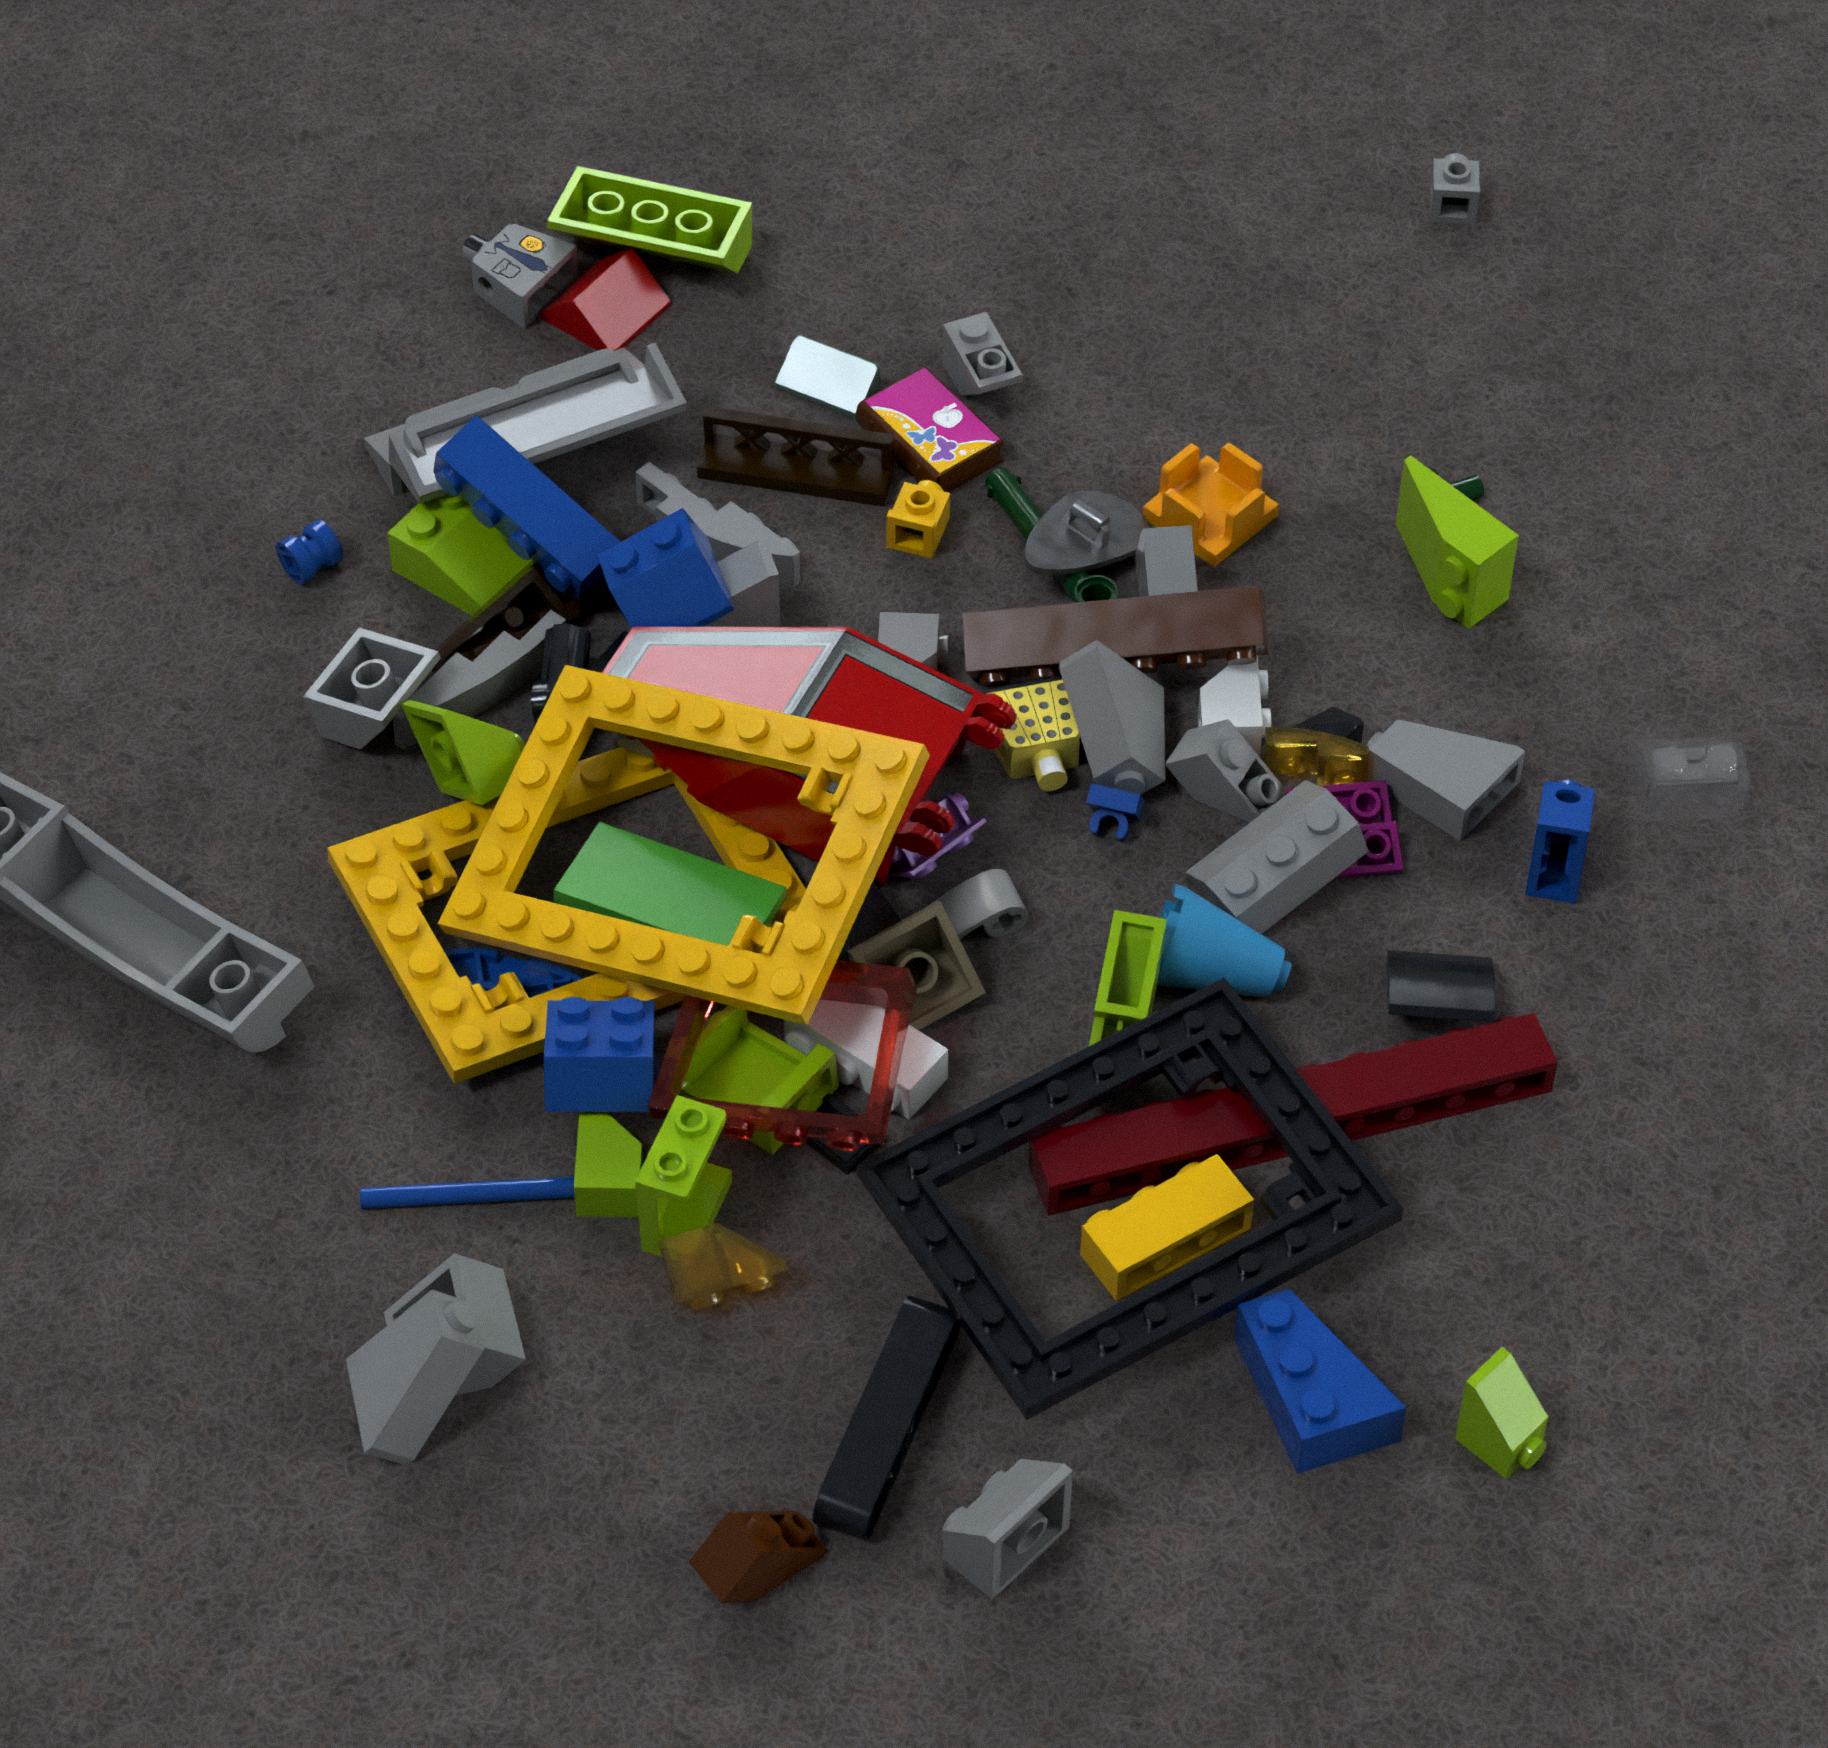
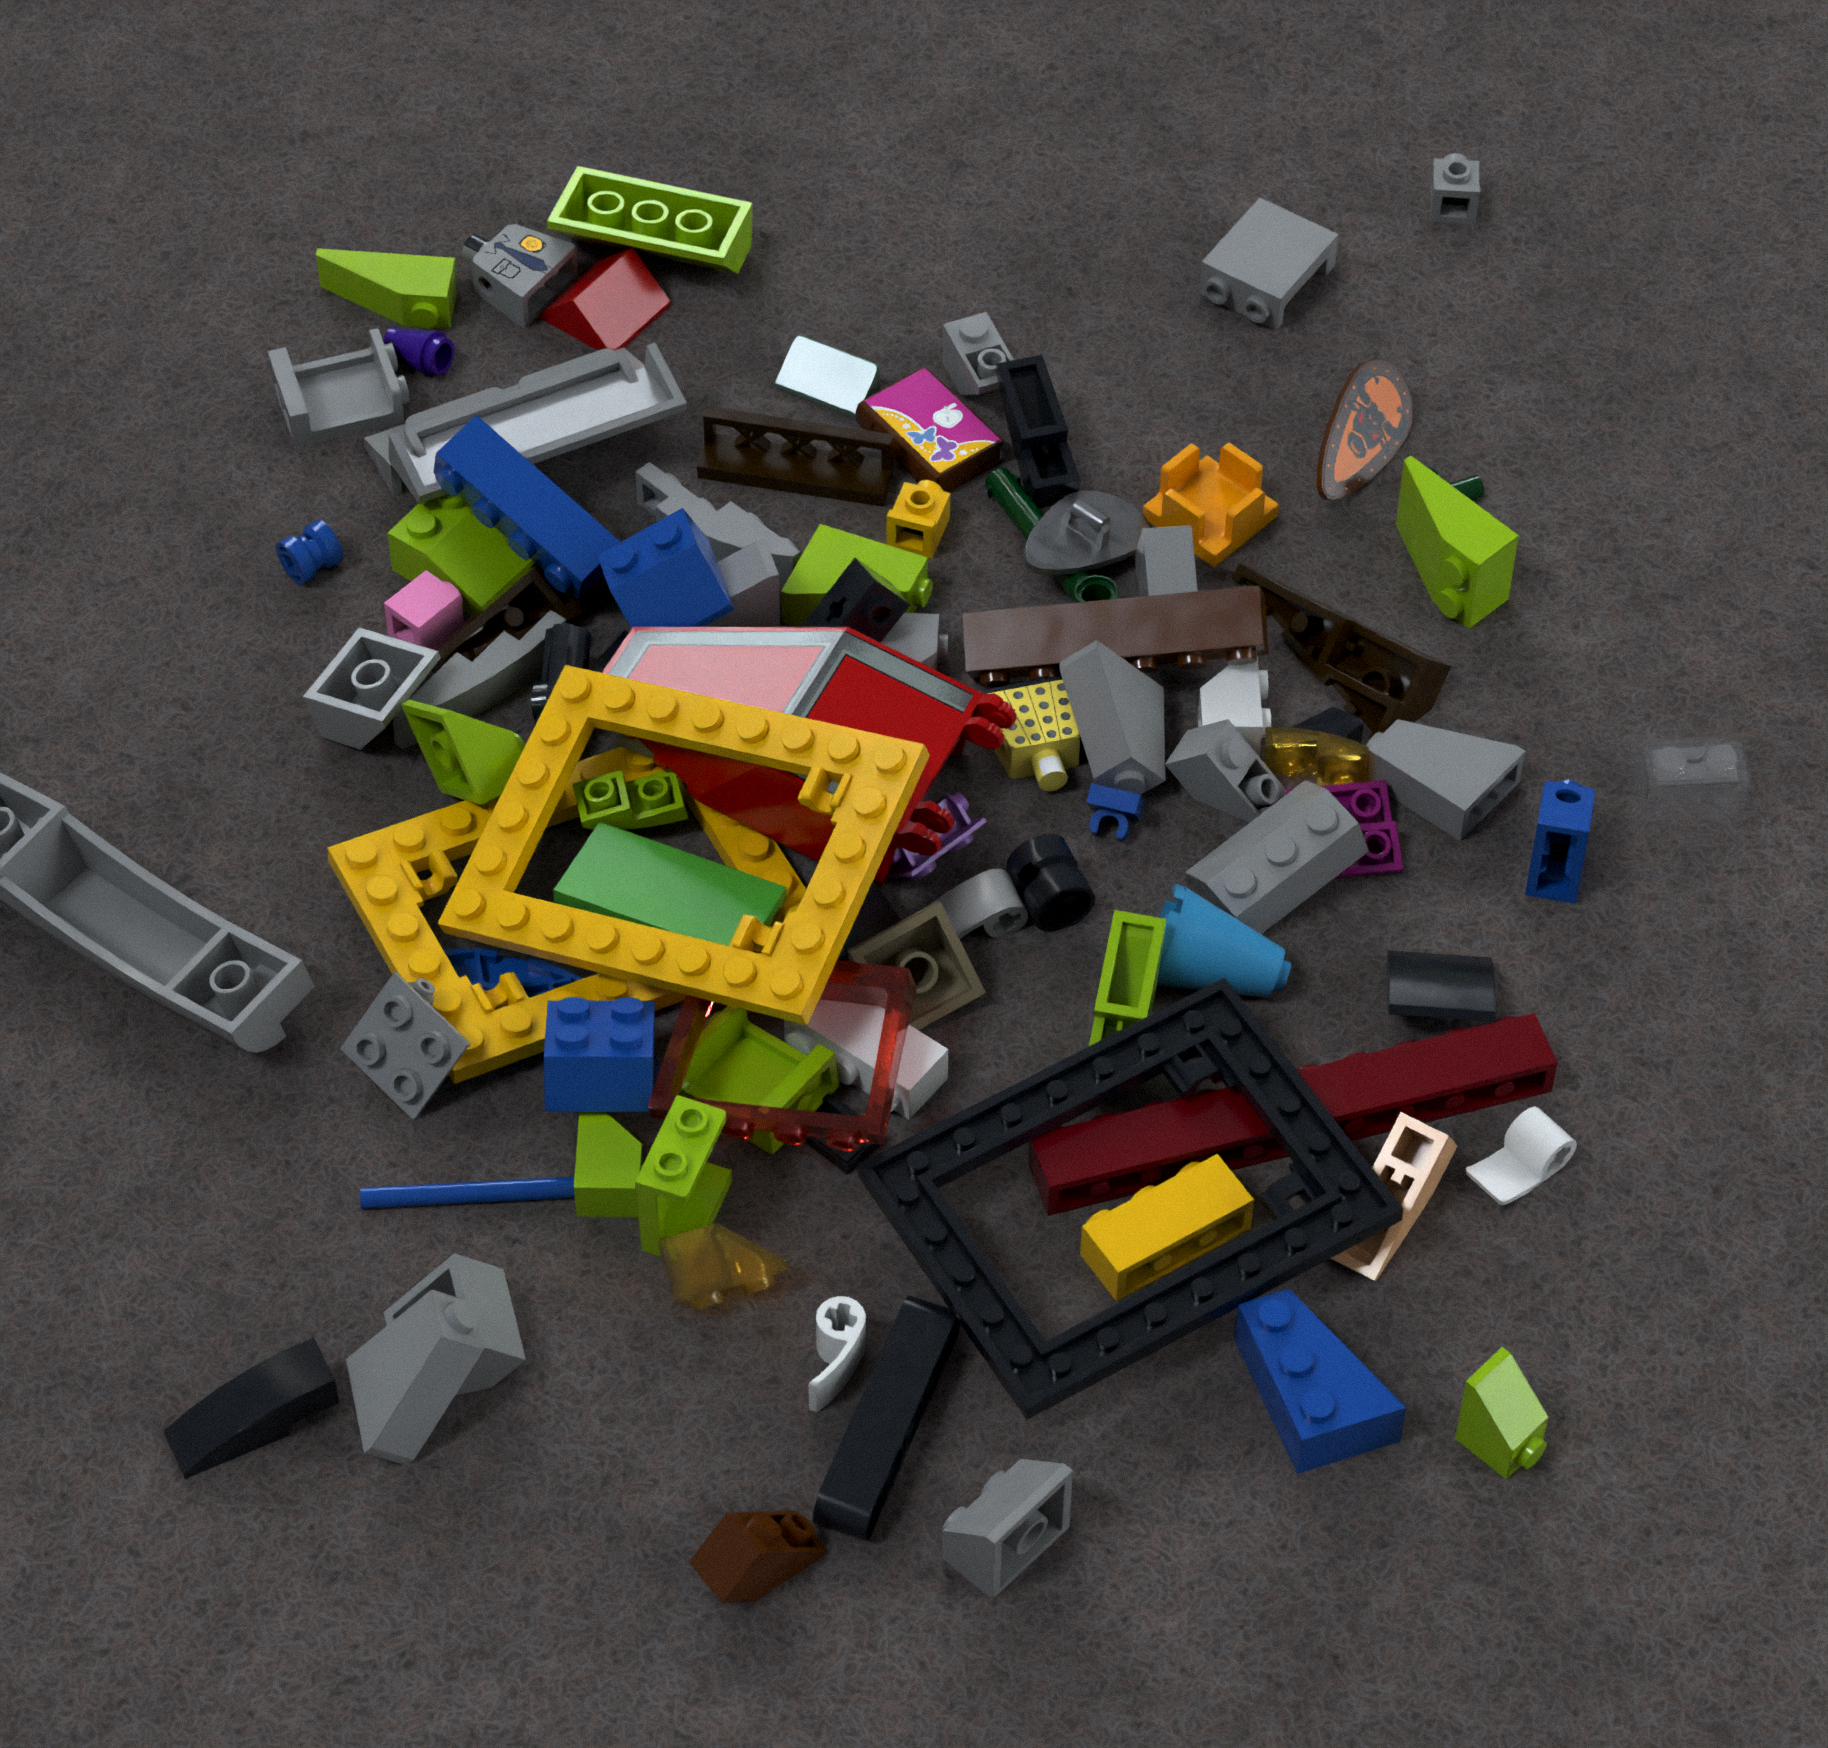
(253, 1409): none -> black slope
(339, 392): none -> light grey panel
(397, 286): none -> lime slope
(405, 1043): none -> light grey hinge
(422, 349): none -> dark purple cone
(424, 611): none -> bright pink brick
(630, 804): none -> lime slope
(829, 556): none -> lime slope
(839, 1343): none -> white panel
(861, 602): none -> black brick
(1037, 430): none -> black slope
(1050, 882): none -> black wheel
(1266, 262): none -> light grey panel
(1364, 428): none -> shield
(1365, 666): none -> dark brown wedge
(1411, 1170): none -> light nougat slope
(1530, 1155): none -> white panel

